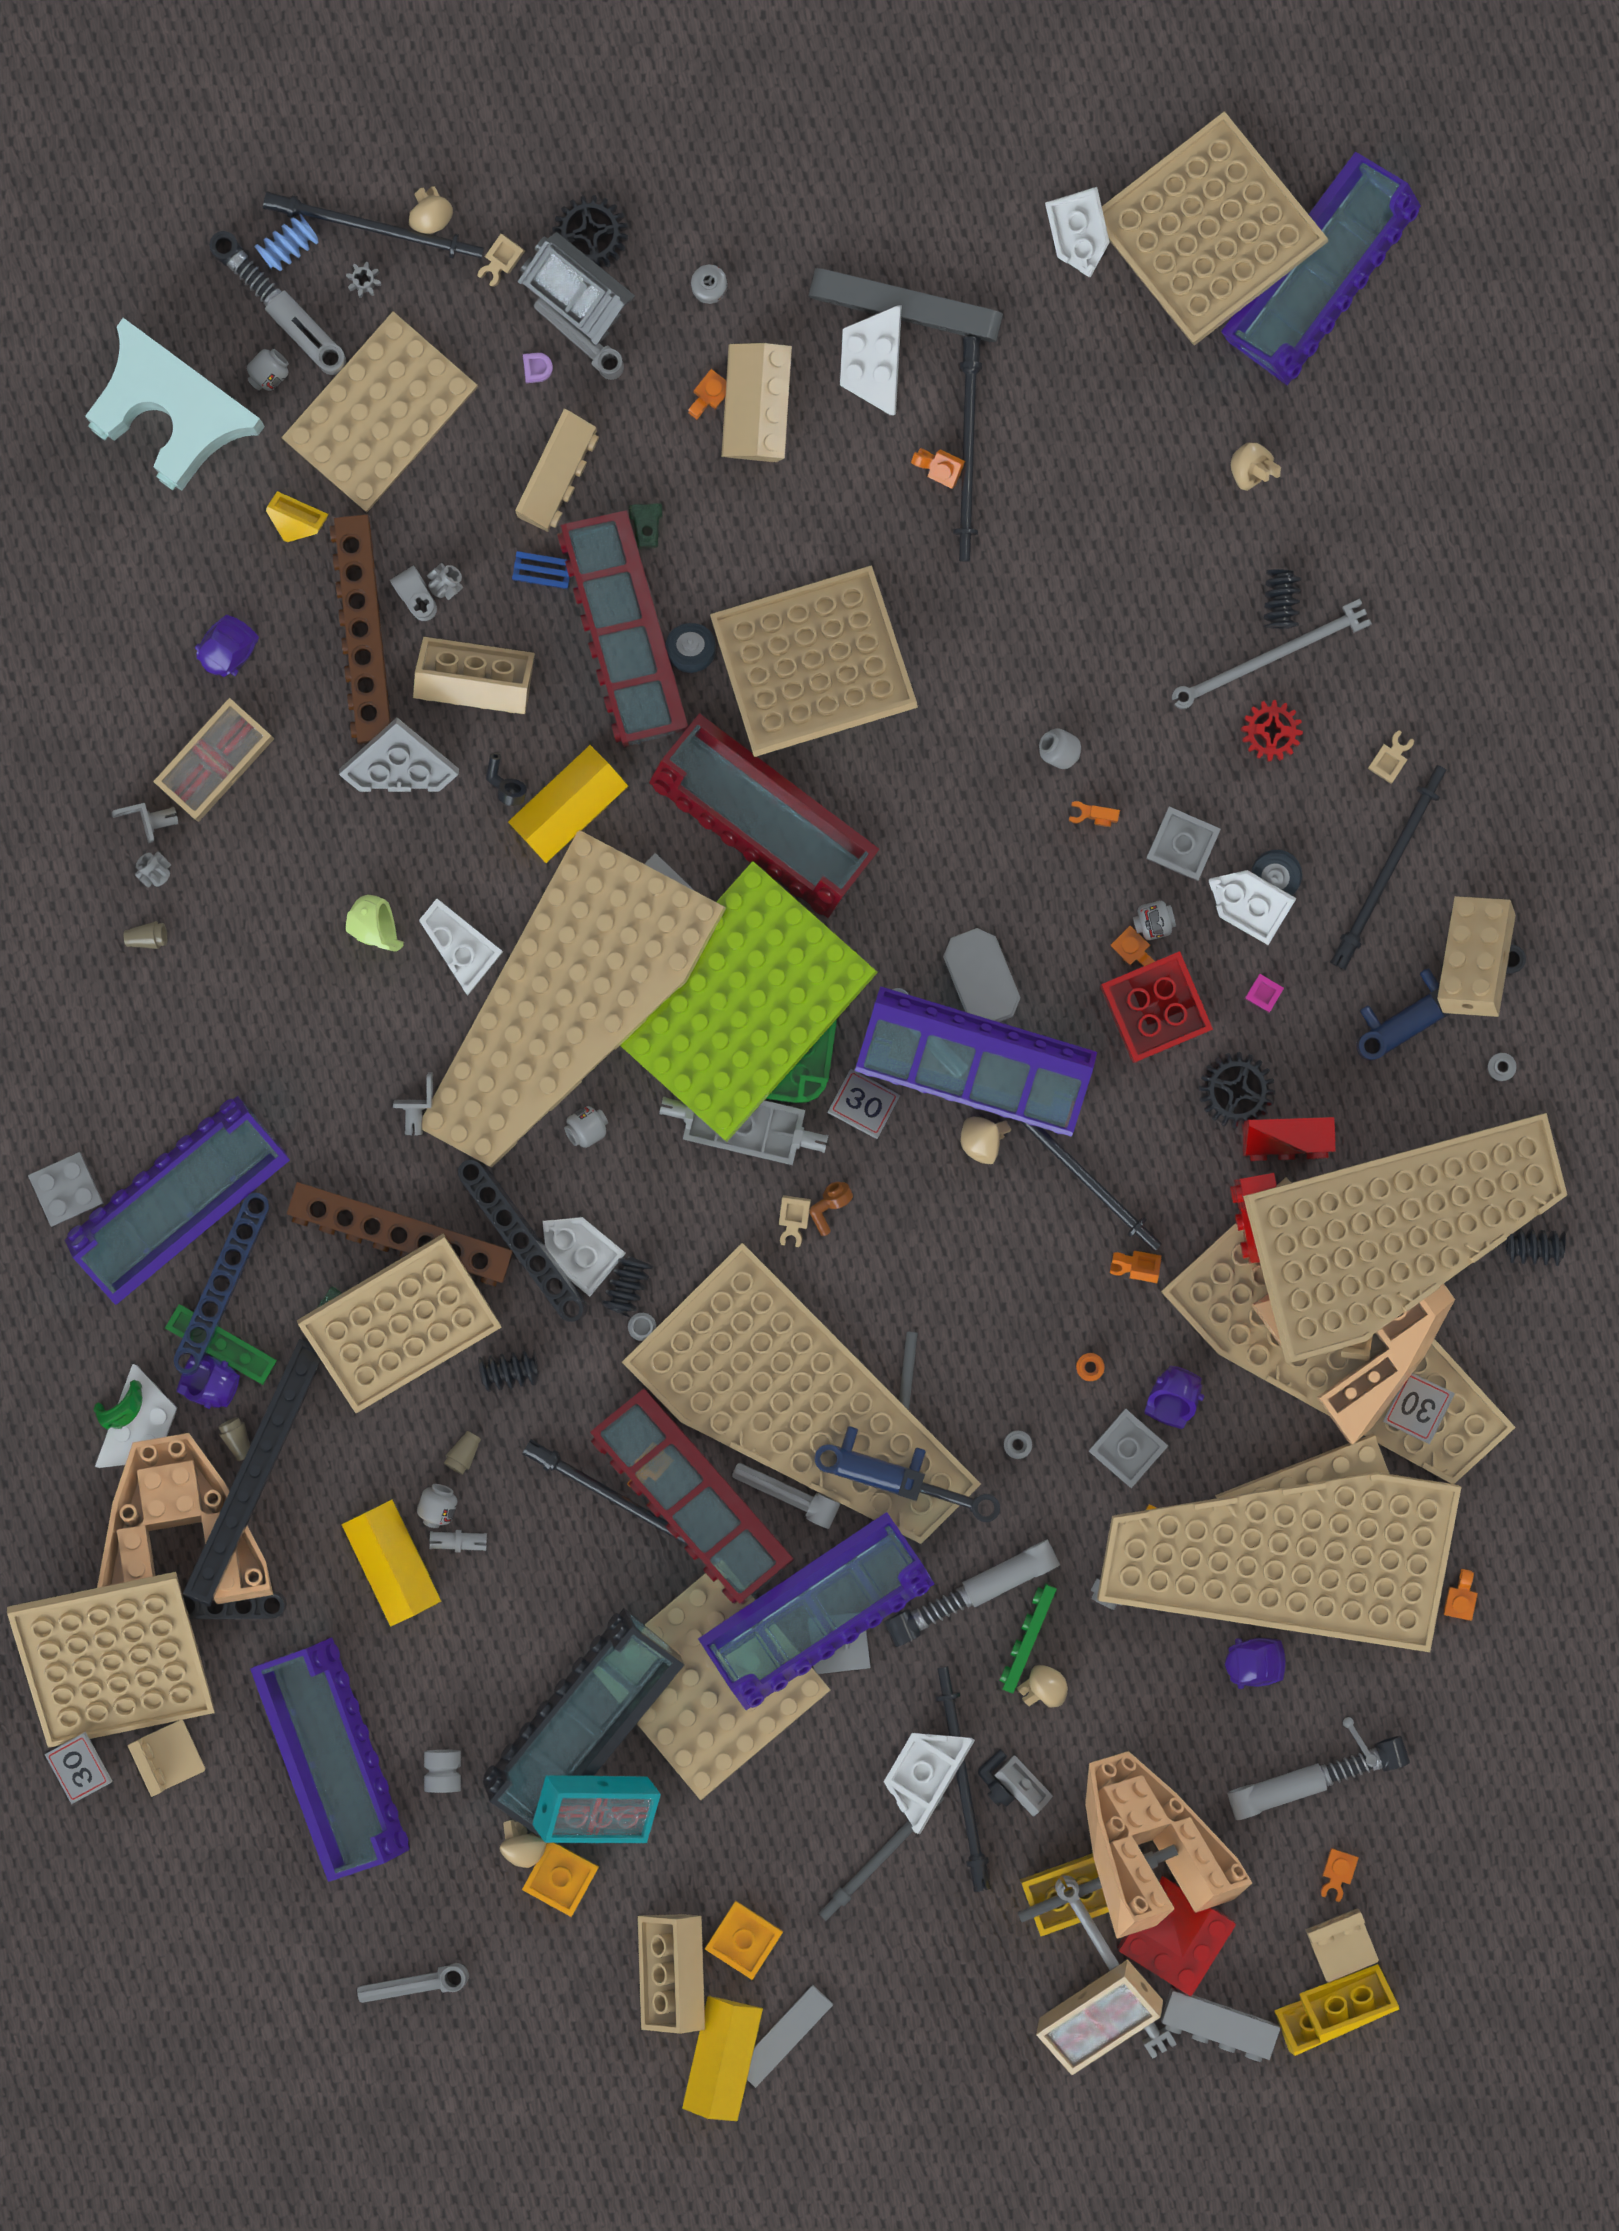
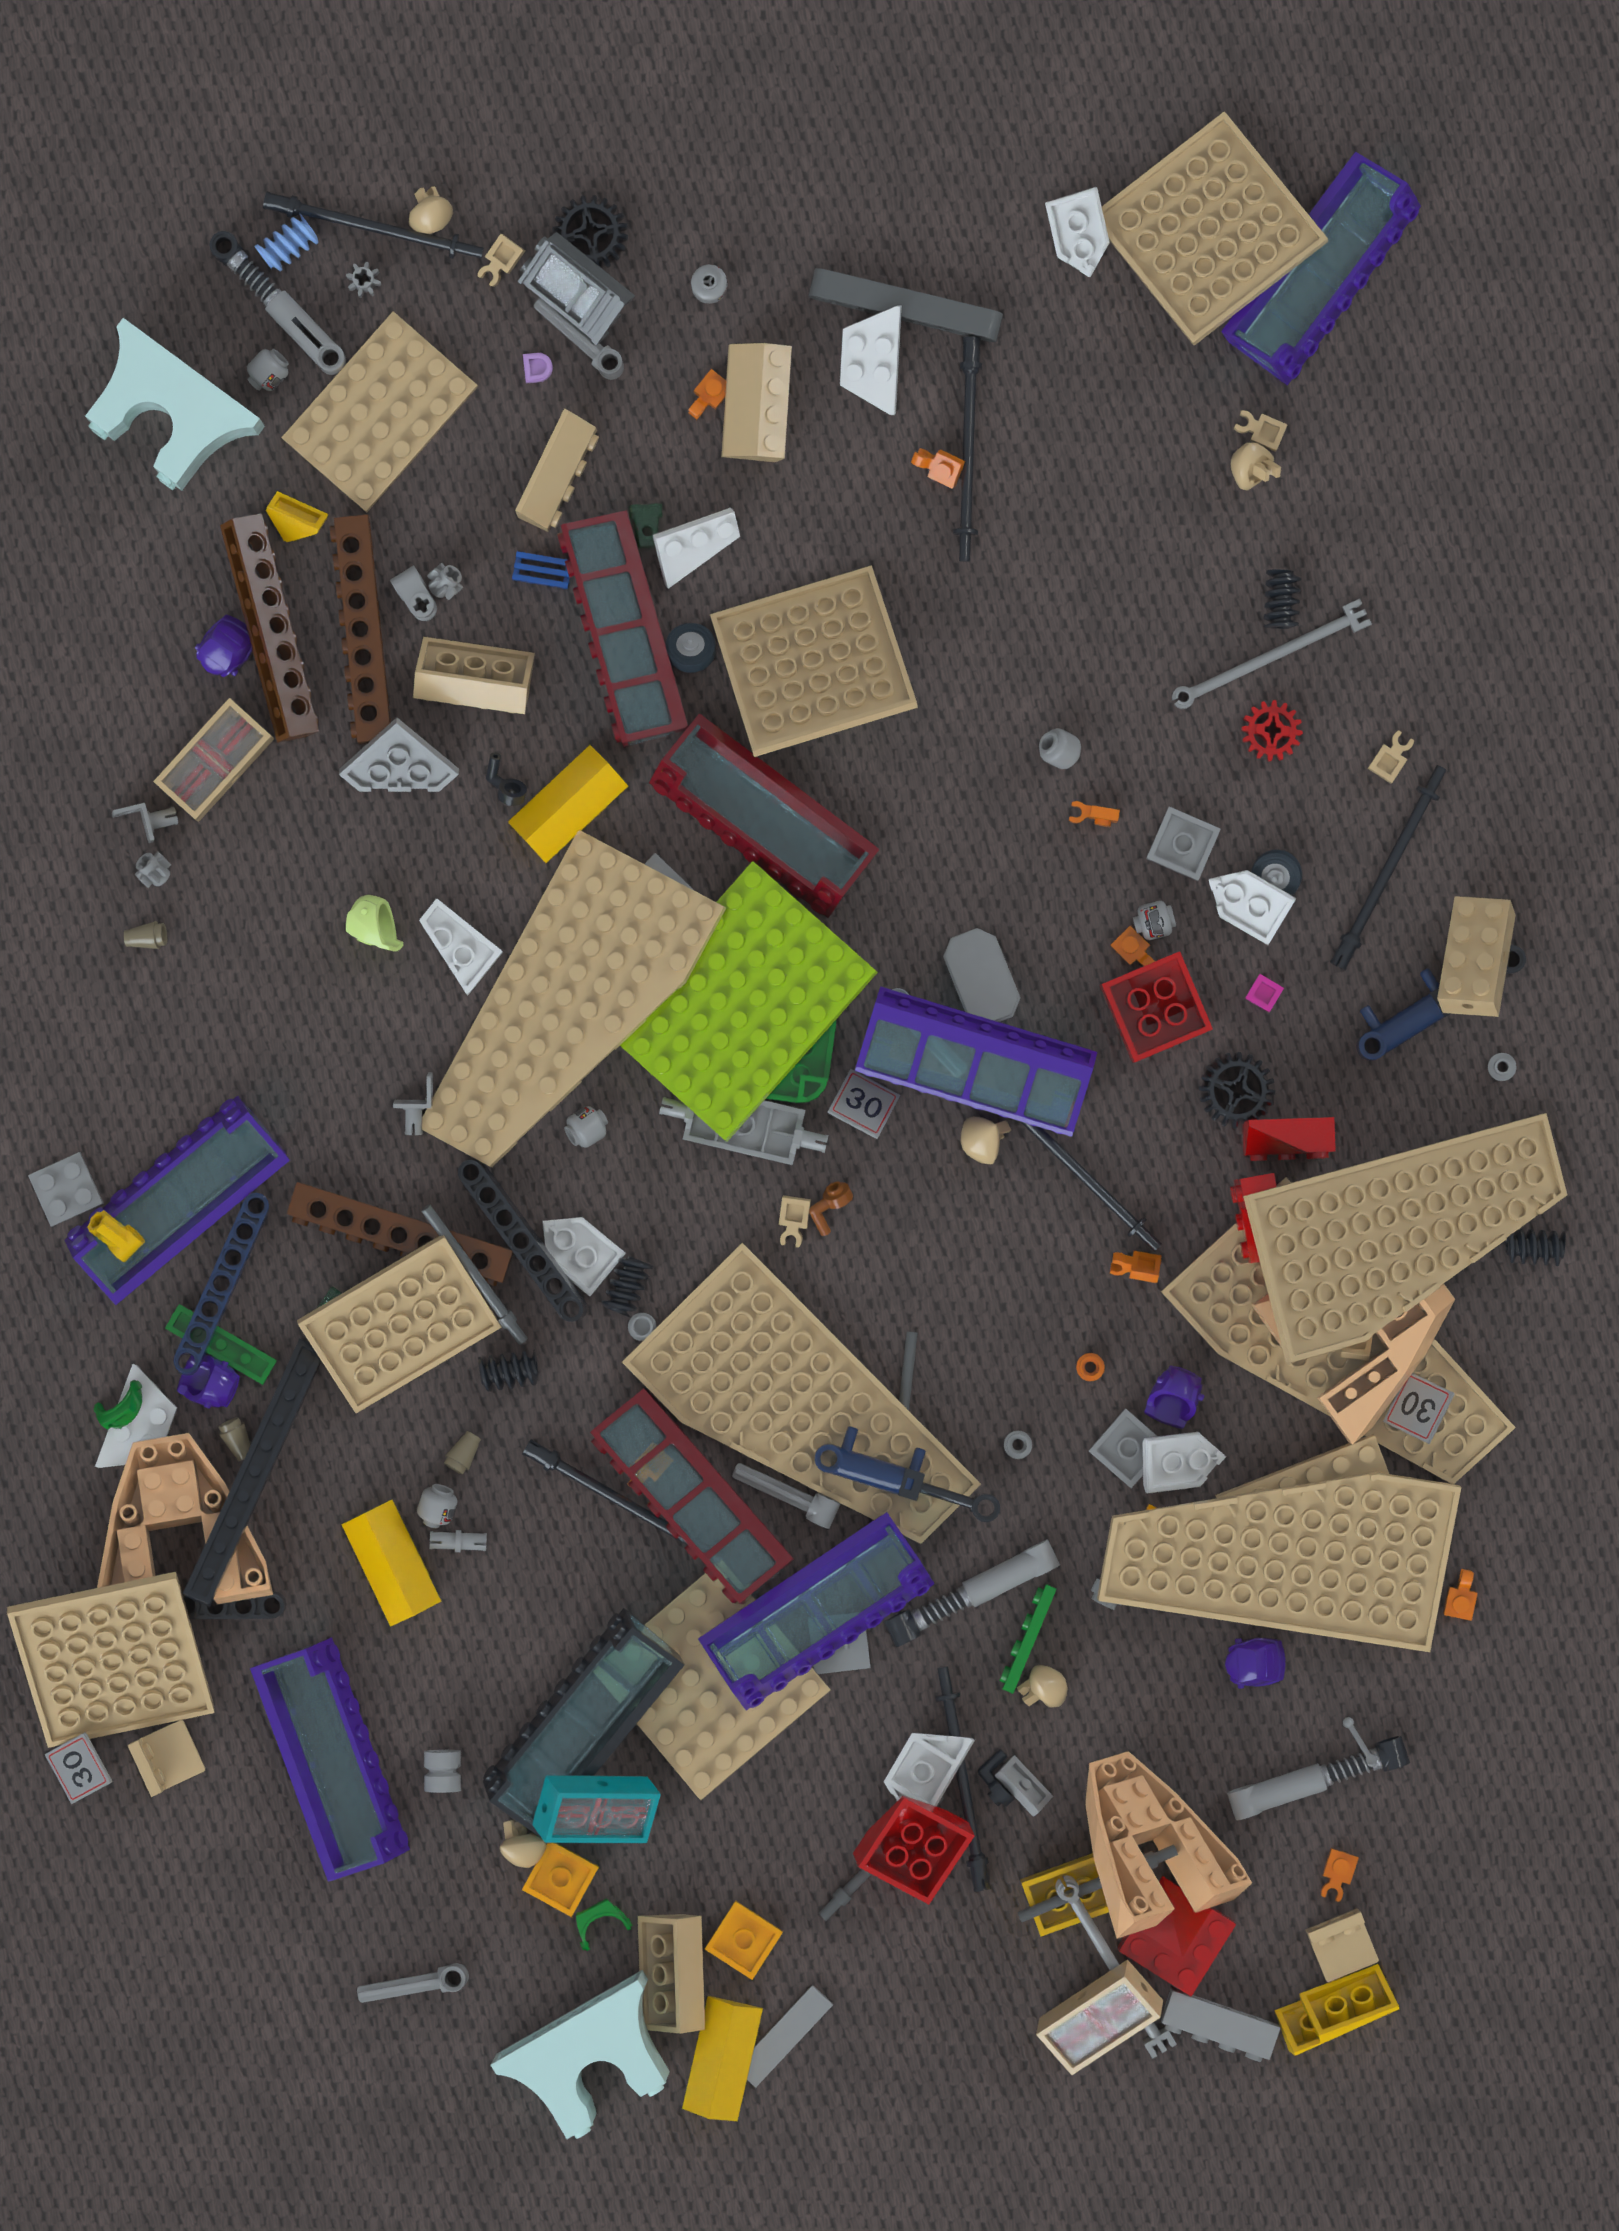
(120, 1239): none -> yellow piece
(264, 641): none -> reddish brown brick
(505, 1317): none -> dark grey bar
(599, 2030): none -> light aqua piece
(601, 1909): none -> green helmet
(693, 543): none -> white wing
(914, 1847): none -> red slope
(1178, 1461): none -> white tile
(1265, 432): none -> tan plate

